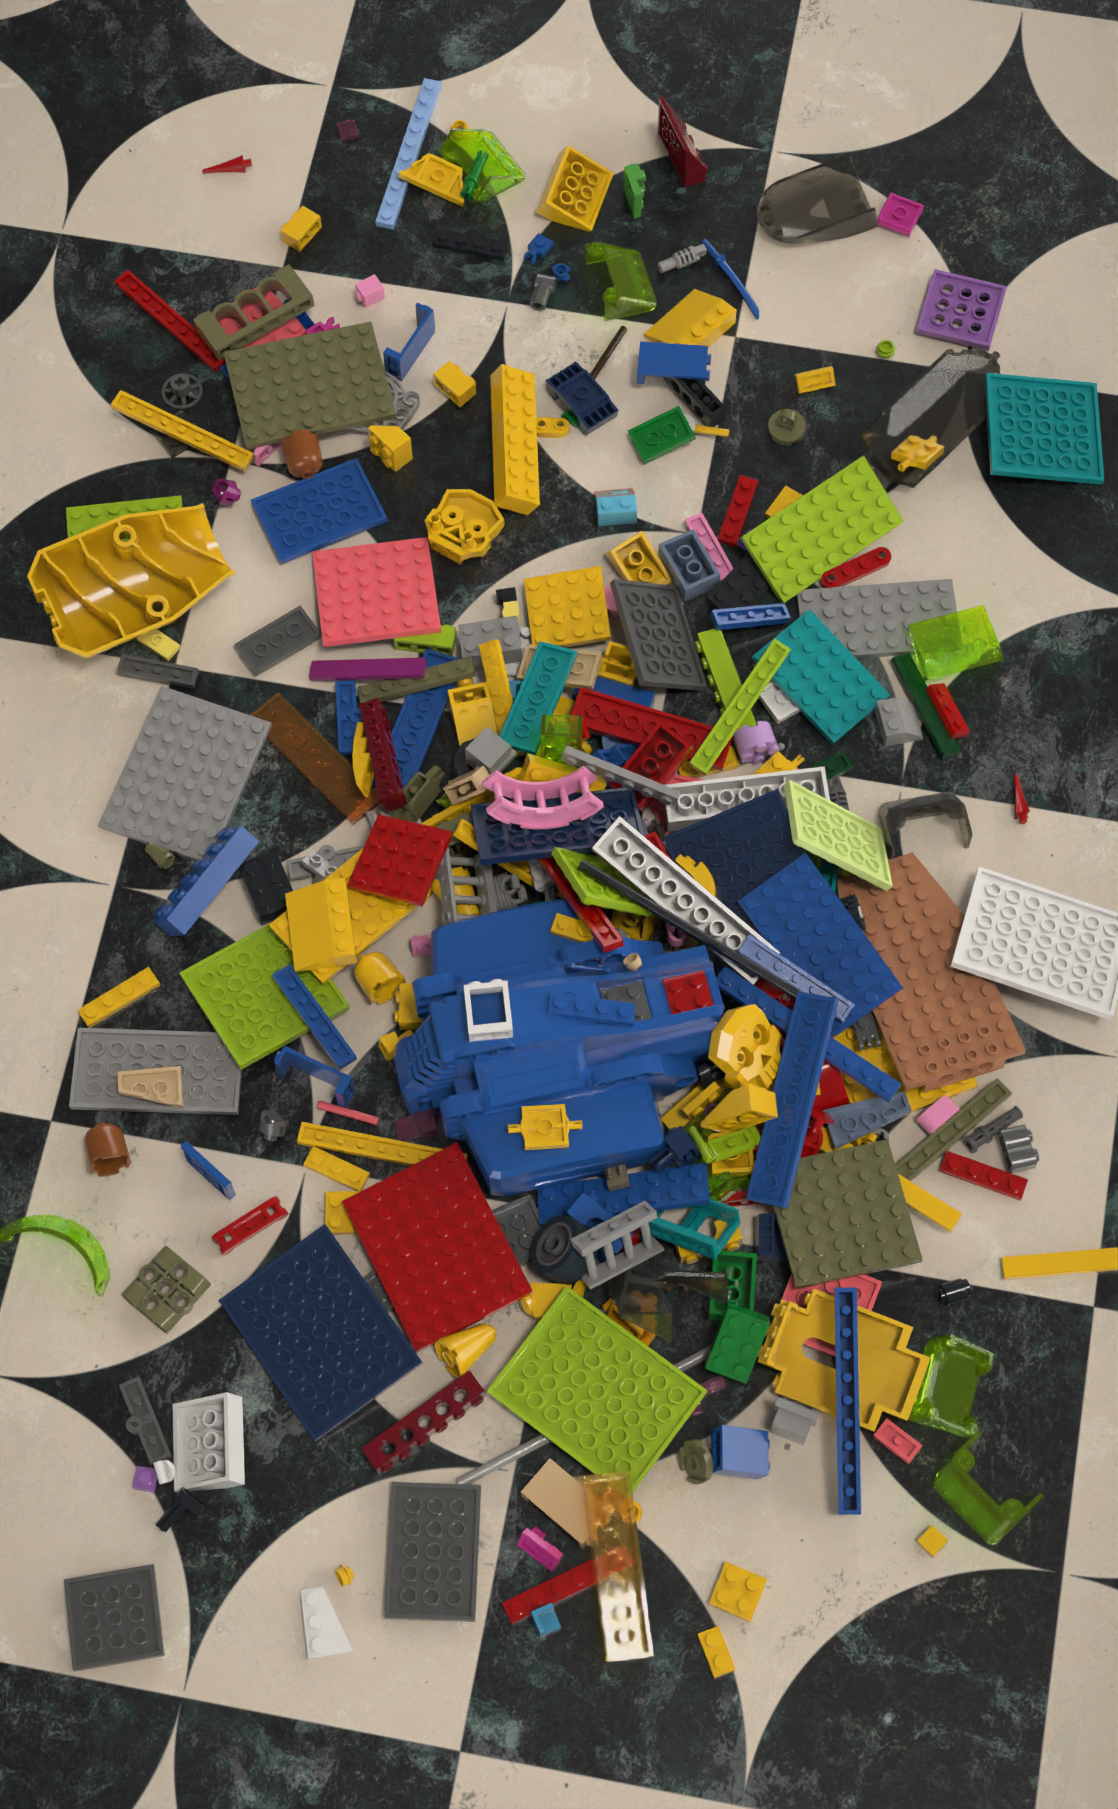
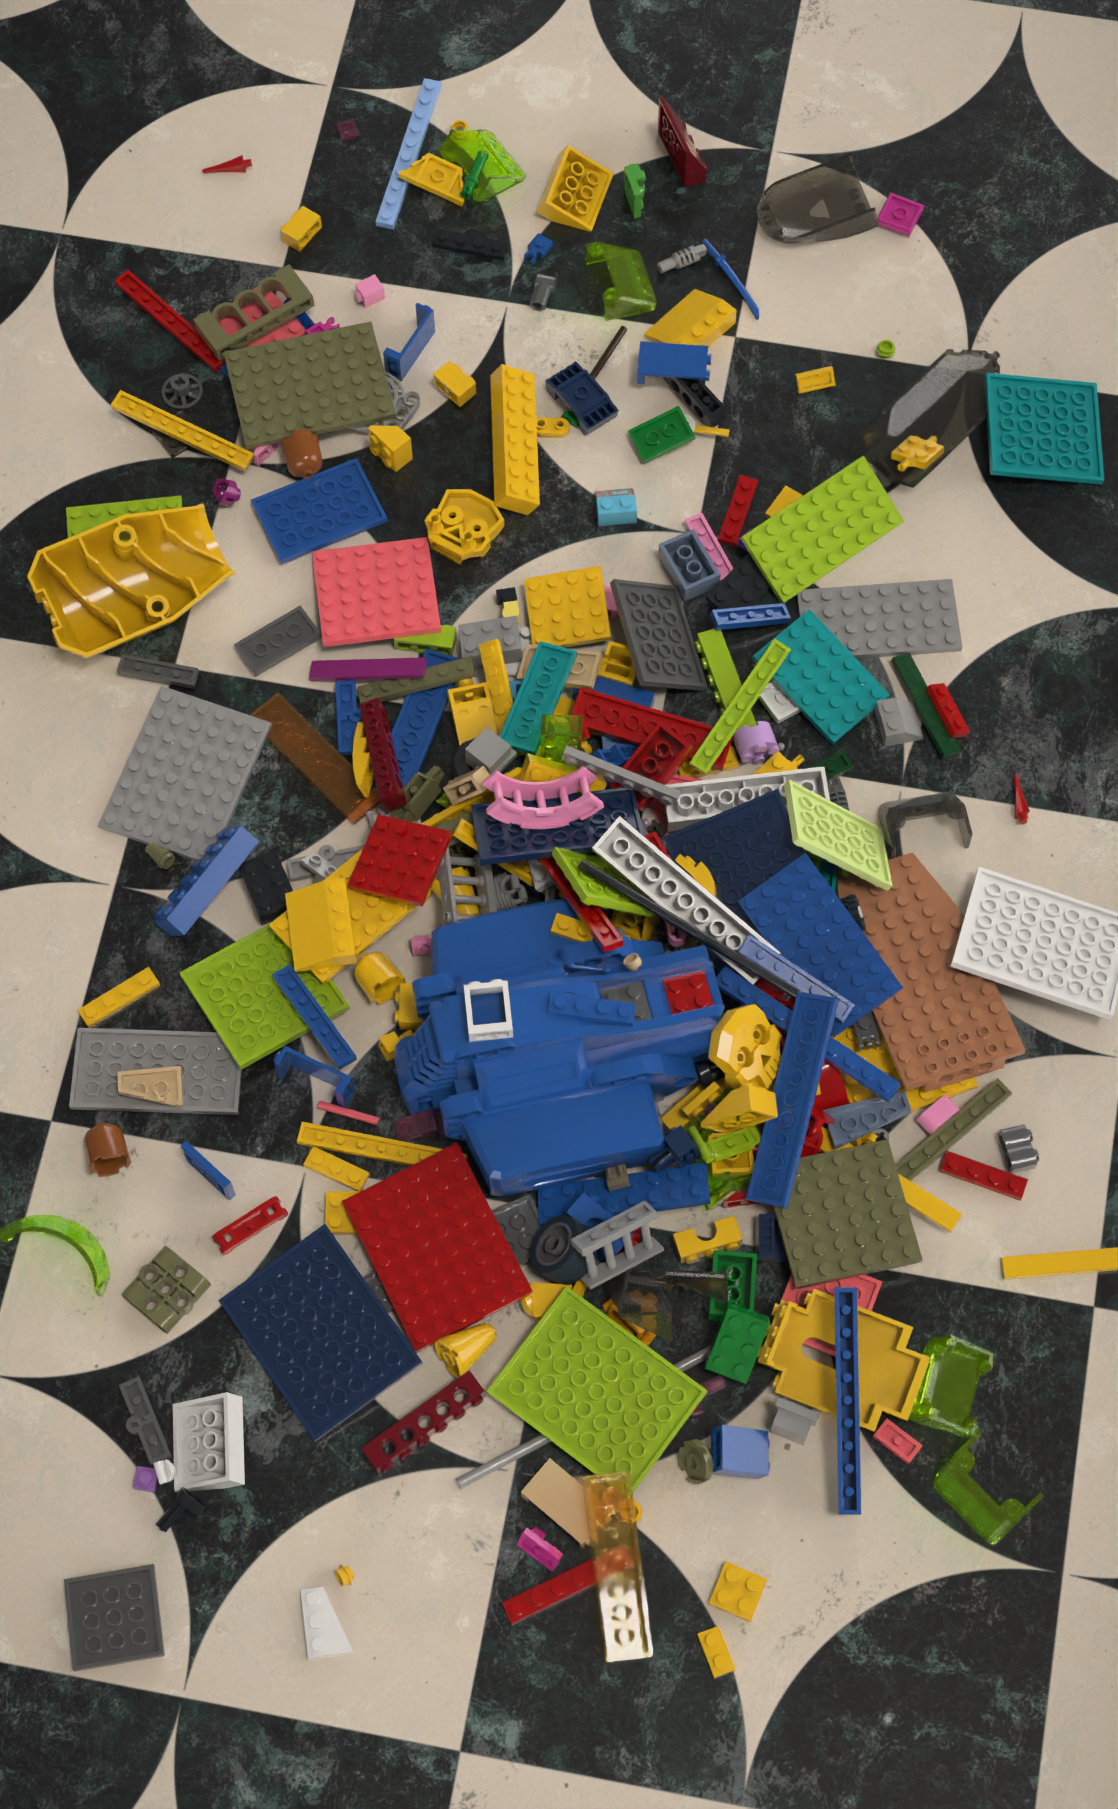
(159, 644): light yellow plate -> none
(273, 1125): dark grey piece -> none
(433, 1552): dark grey plate -> none
(544, 1127): yellow plate -> none
(545, 1620): dark azure panel -> none
(561, 268): blue plate -> none
(638, 561): yellow slope -> none
(686, 1233): teal window -> none
(786, 427): olive tile -> none
(856, 568): red plate -> none
(932, 1541): yellow tile -> none
(954, 300): medium lavender piece -> none
(954, 1291): black brick -> none
(955, 643): clear neon green slope -> none
(984, 1132): dark grey pin -> none

